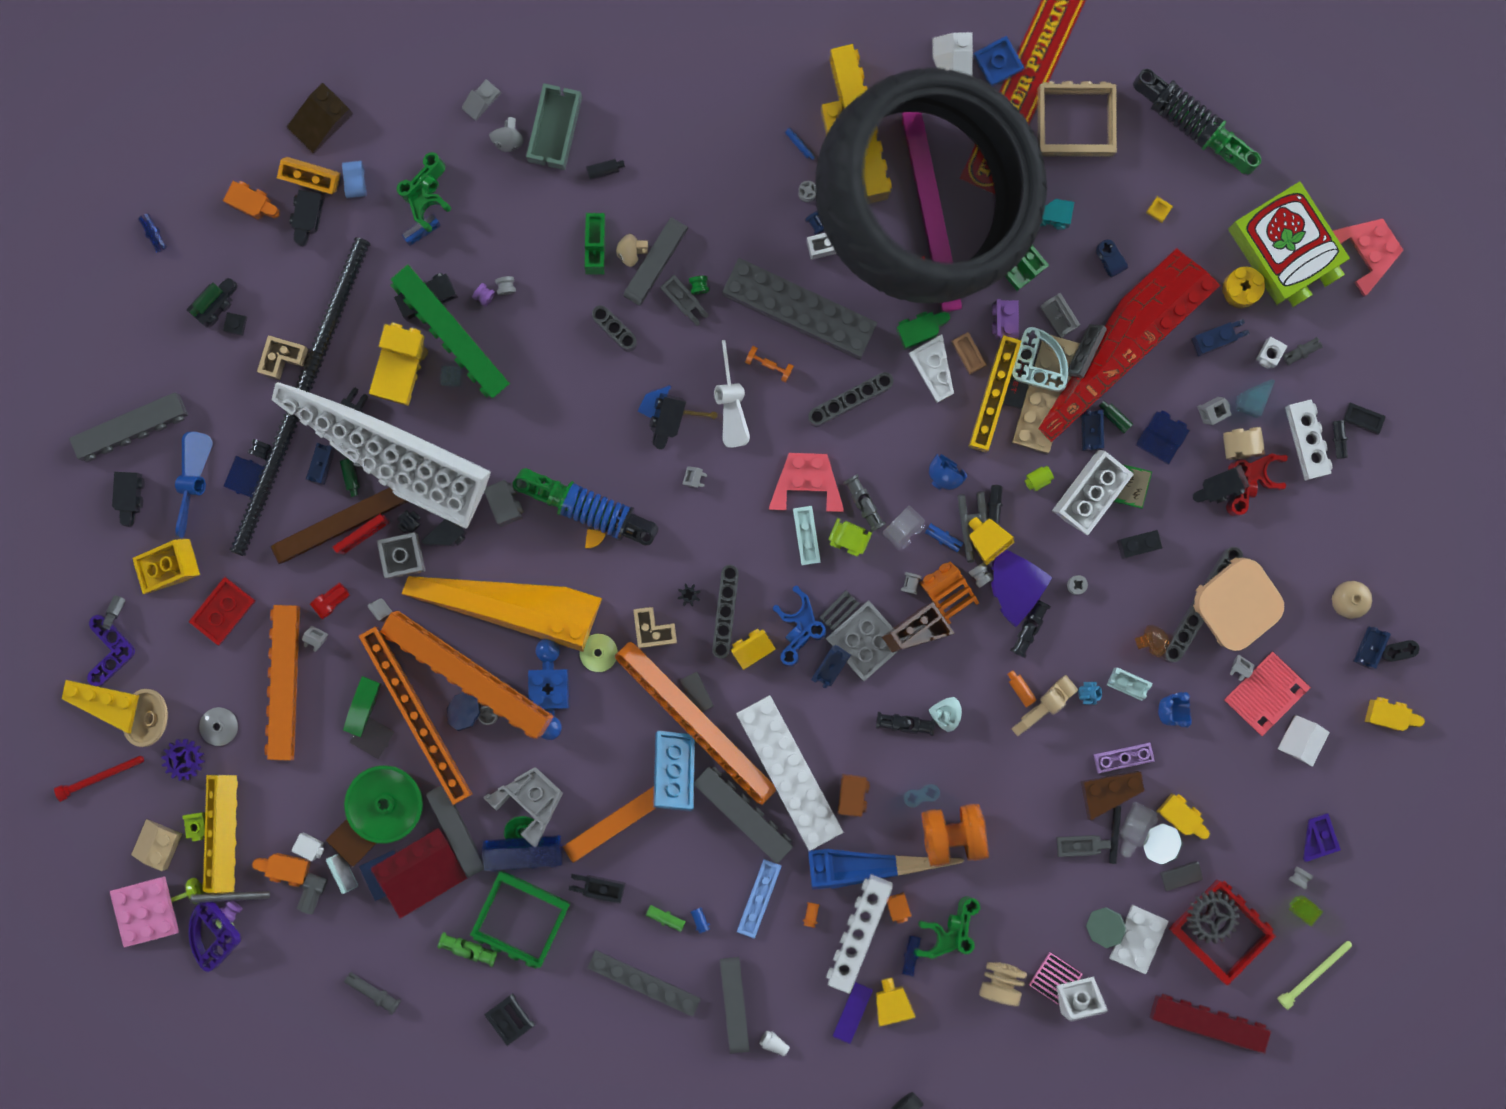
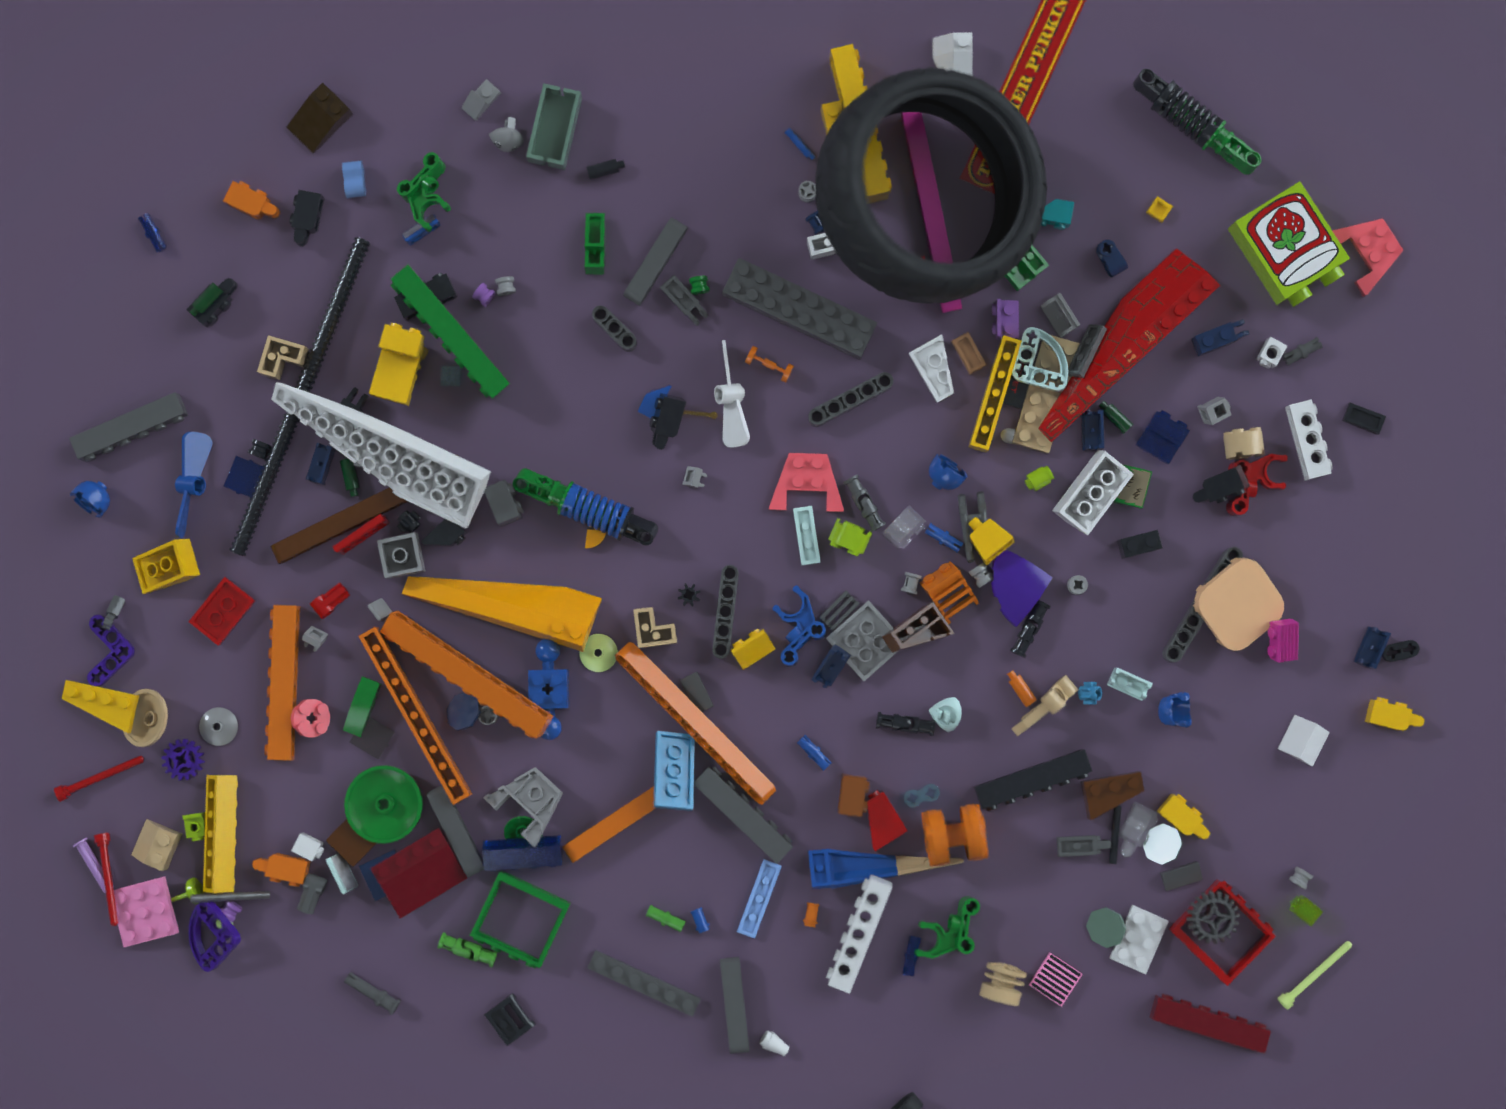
(91, 861): none -> lavender axle
(92, 497): none -> blue cylinder
(102, 841): none -> red piece
(127, 496): black hinge -> none
(235, 323): black plate -> none
(308, 175): light orange brick -> none
(318, 725): none -> coral plate
(599, 888): black hinge -> none
(629, 248): tan piece -> none
(789, 773): white brick -> none
(814, 752): none -> blue pin
(852, 1012): dark purple tile -> none
(883, 820): none -> red slope
(892, 1004): yellow torso -> none
(898, 908): orange brick -> none
(921, 329): green hinge -> none
(995, 503): black axle -> none
(998, 61): blue plate -> none
(1007, 435): none -> light grey hinge
(1033, 778): none -> black brick
(1078, 150): tan window -> none
(1080, 999): white slope -> none
(1112, 759): lavender tile -> none
(1155, 639): clear orange piece -> none
(1242, 666): light grey tile -> none
(1253, 283): yellow brick -> none
(1254, 399): clear light blue slope -> none
(1266, 693): coral window -> none
(1283, 640): none -> dark pink brick
(1320, 838): dark purple wing -> none
(1340, 439): black axle -> none
(1352, 599): tan cylinder -> none

